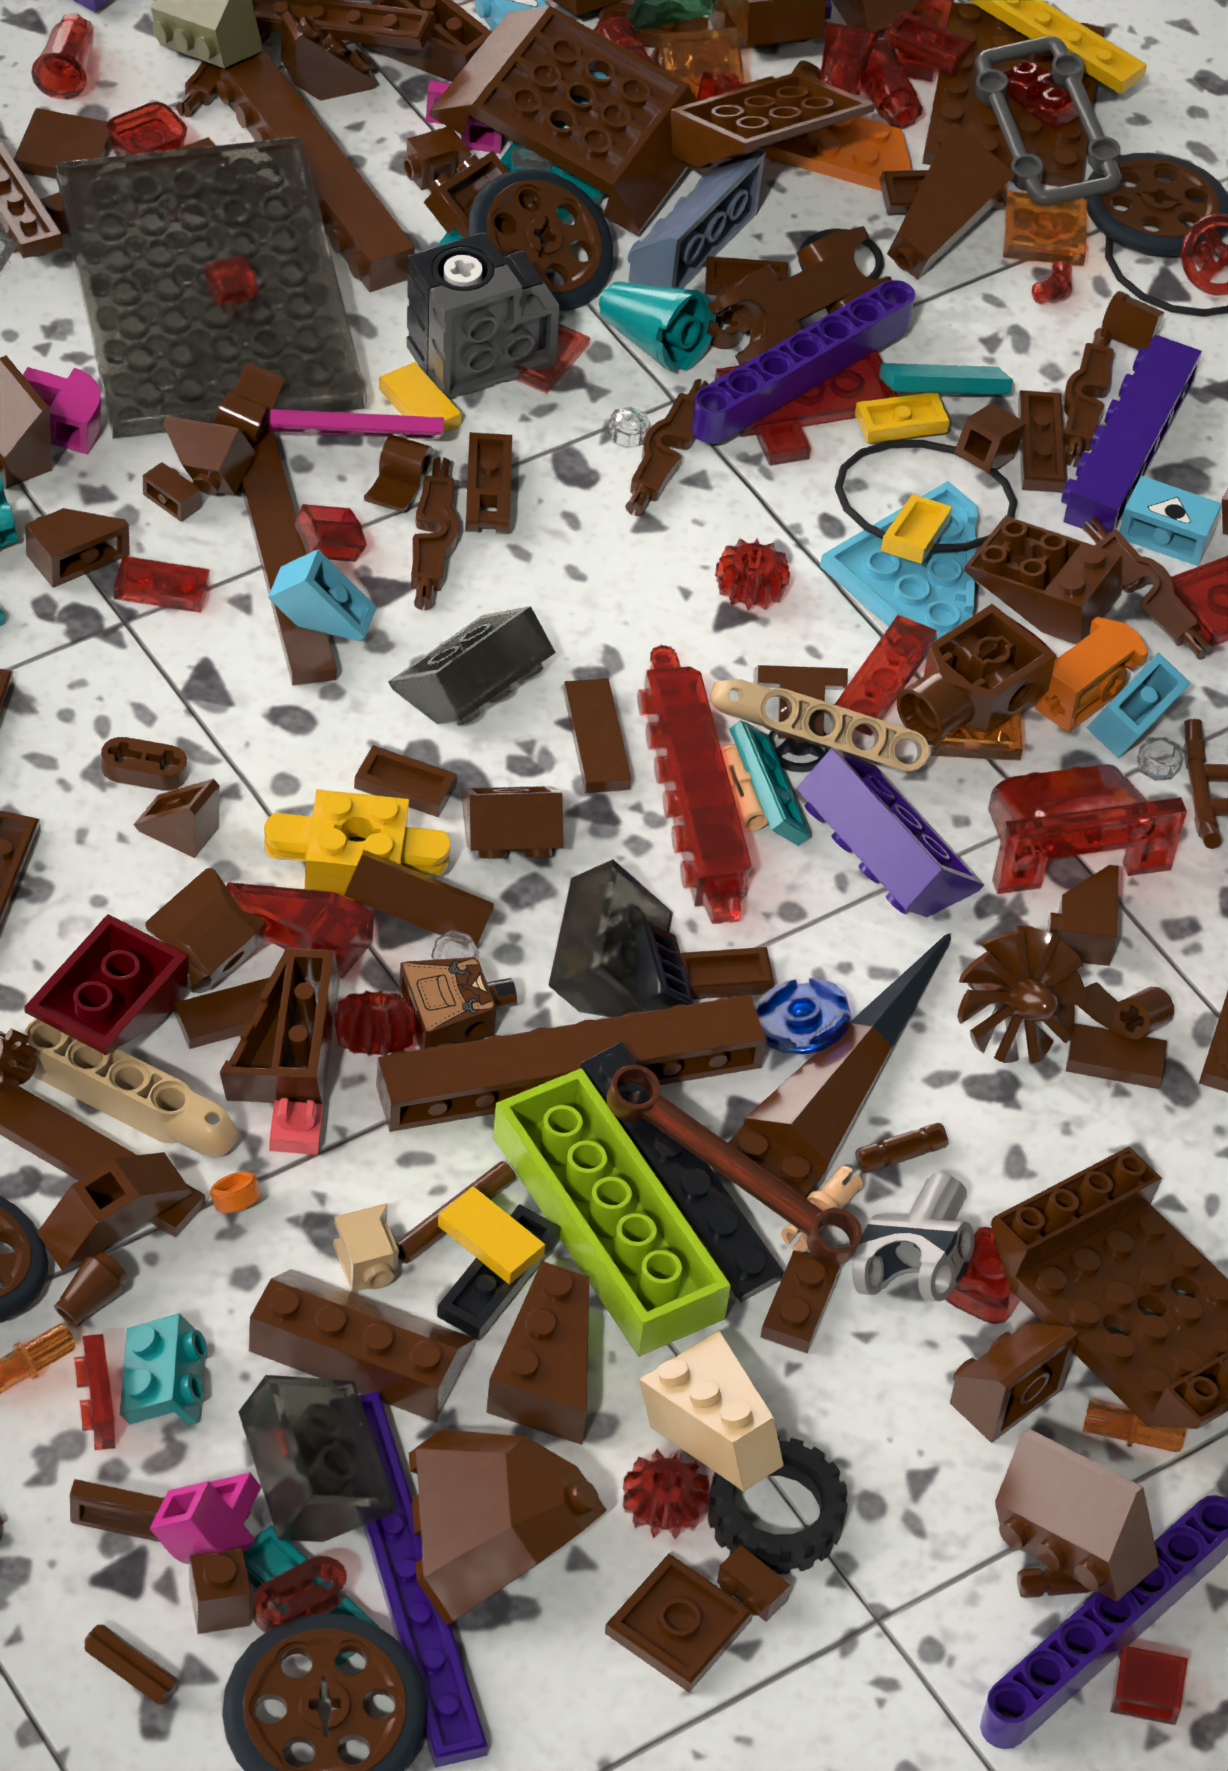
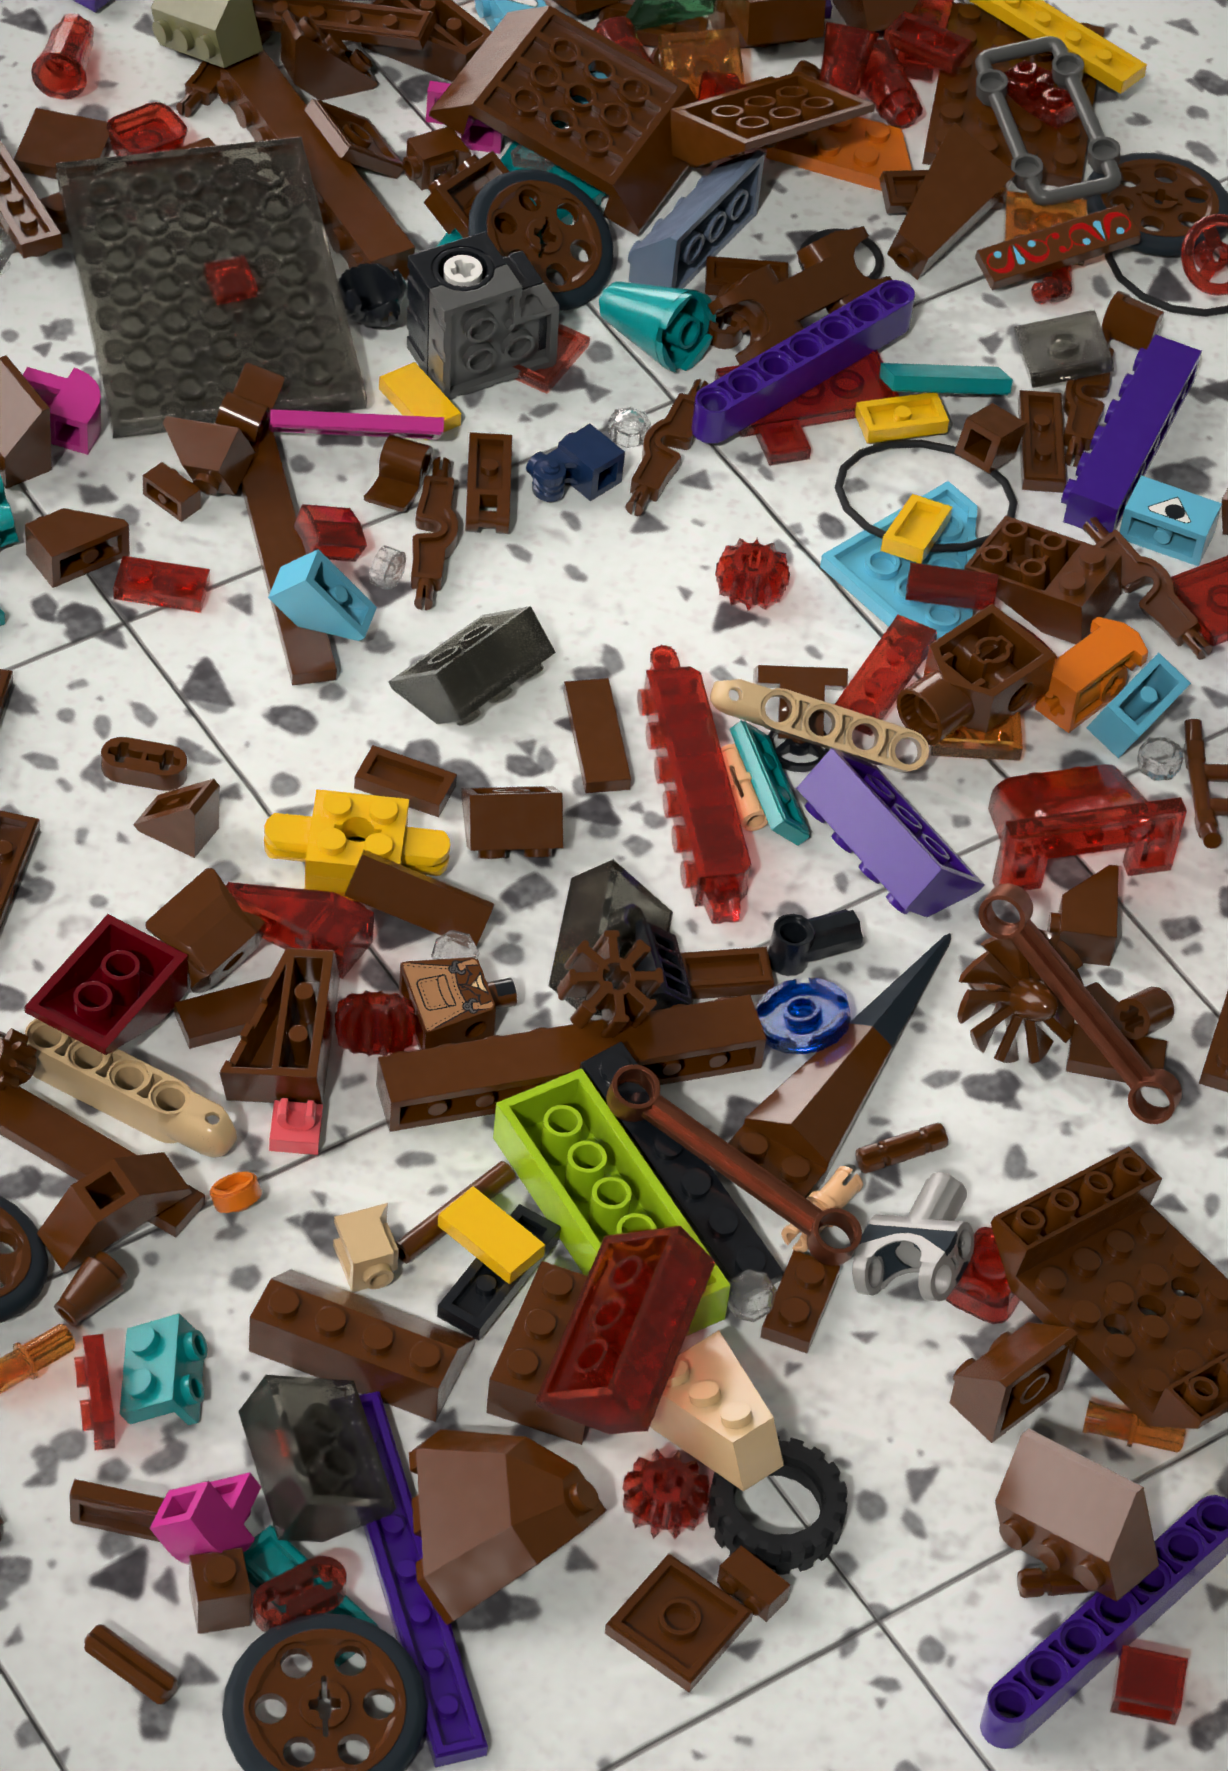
(354, 138): none -> reddish brown tile
(372, 294): none -> black hair
(387, 567): none -> clear tile
(583, 460): none -> dark blue brick
(601, 962): none -> reddish brown gear
(627, 1330): none -> clear red slope
(751, 1295): none -> clear tile
(803, 940): none -> black piece
(951, 586): none -> clear red axle
(1057, 246): none -> reddish brown tile
(1063, 348): none -> clear smoke tile
(1080, 1004): none -> copper piece

